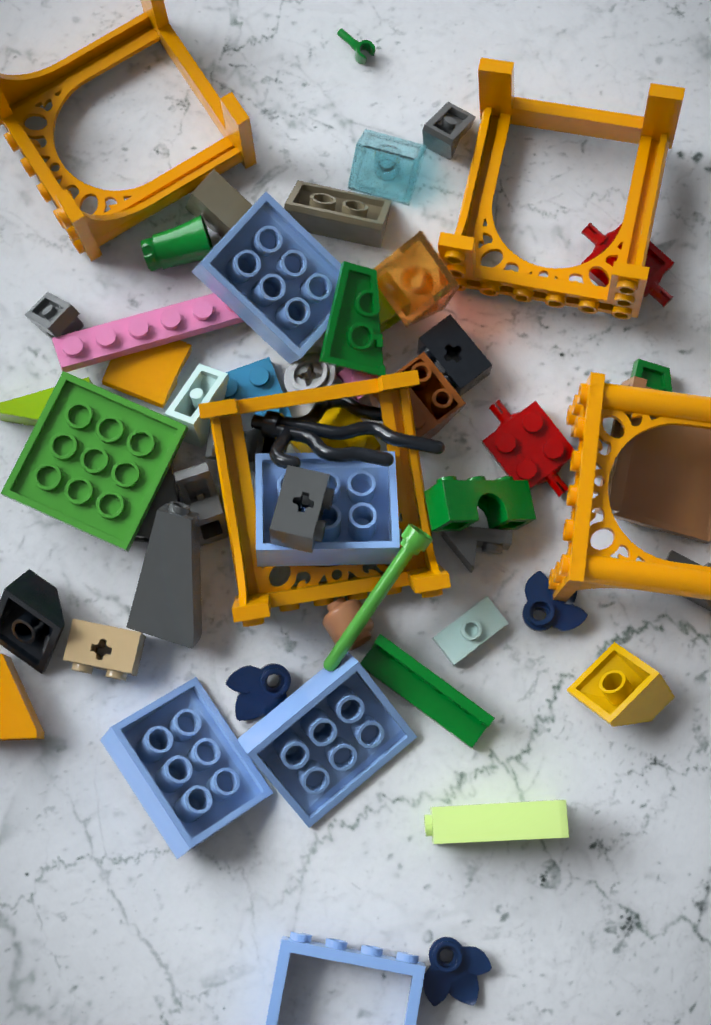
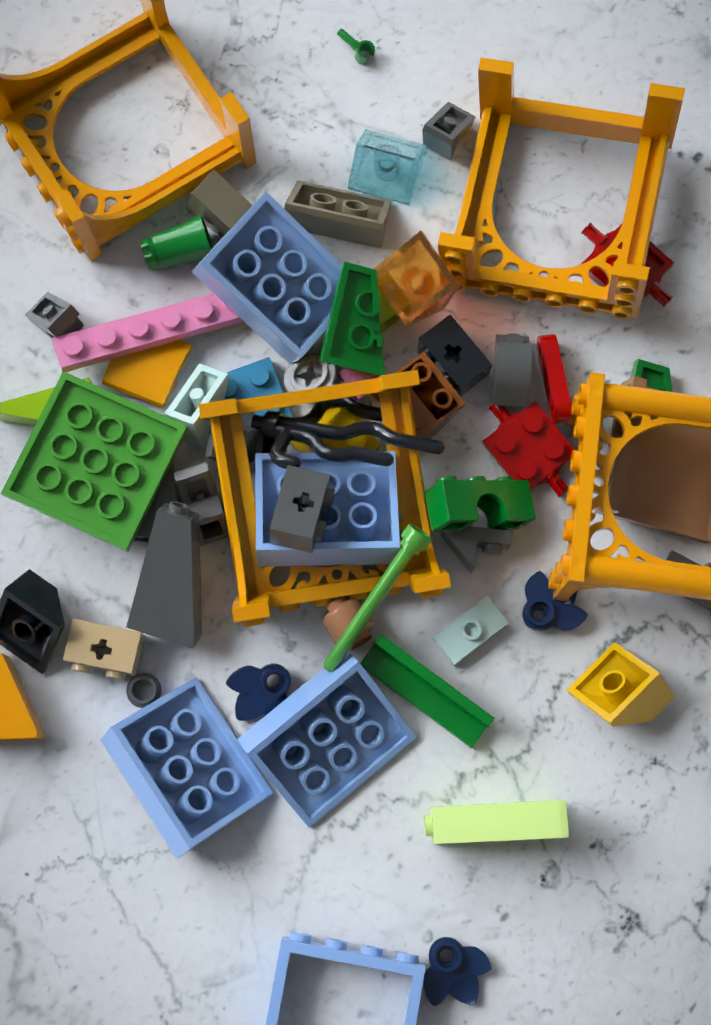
(143, 690): none -> dark grey plate
(512, 370): none -> dark grey brick
(554, 379): none -> red beam

